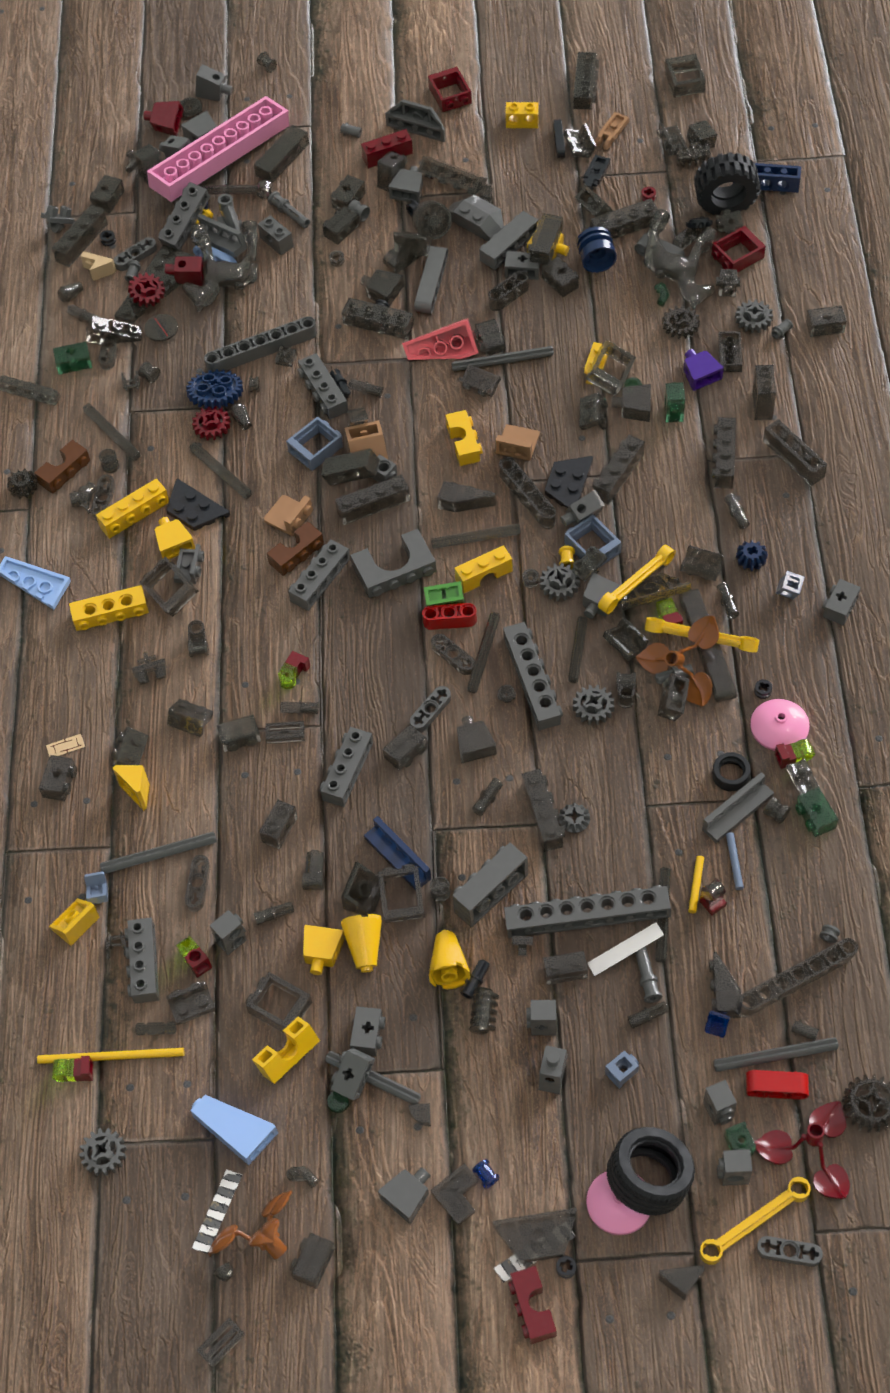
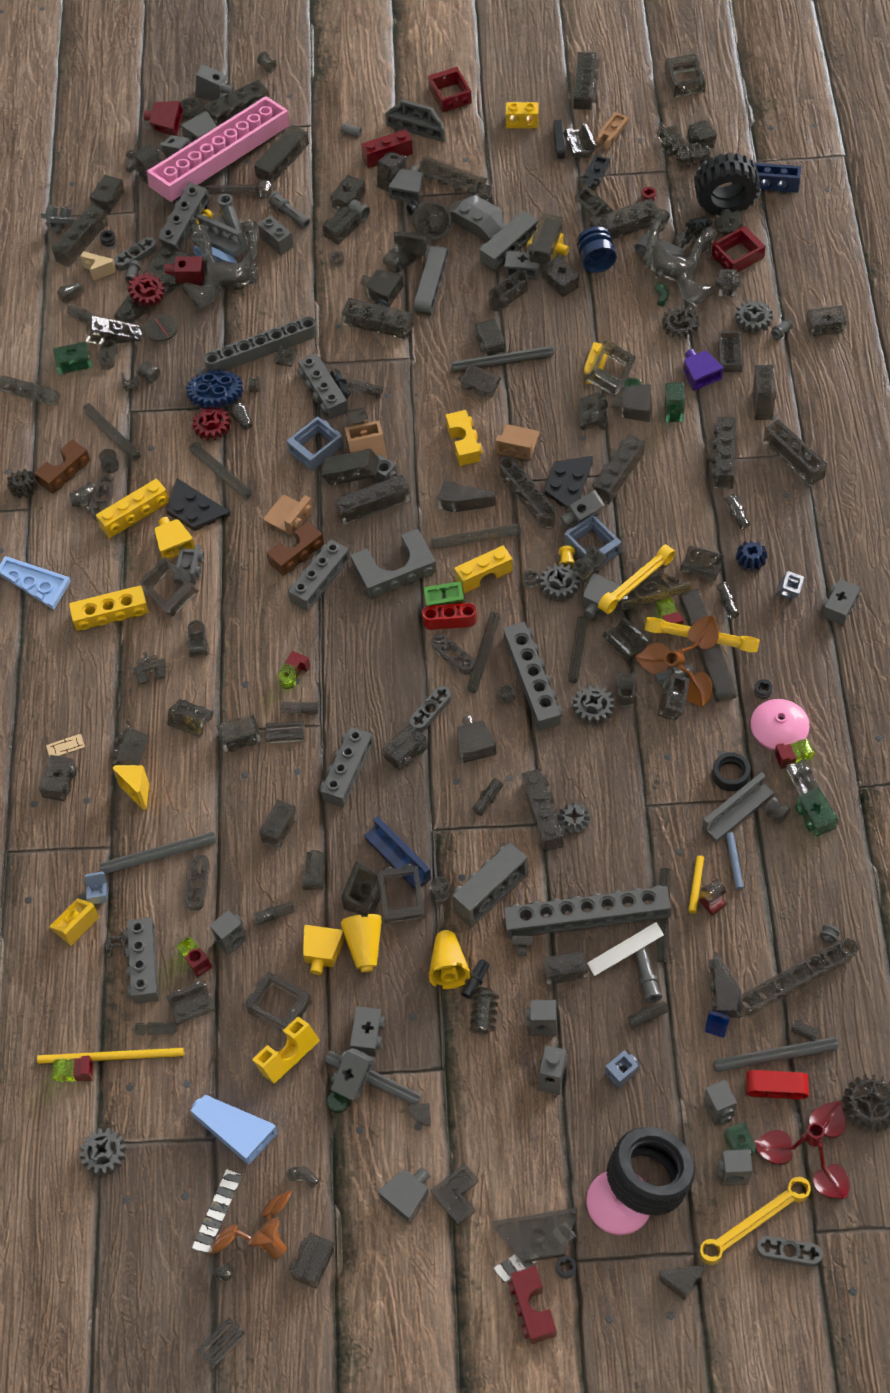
(235, 102): none -> clear smoke brick
(448, 342): coral wedge -> none
(485, 1173): clear blue bush -> none

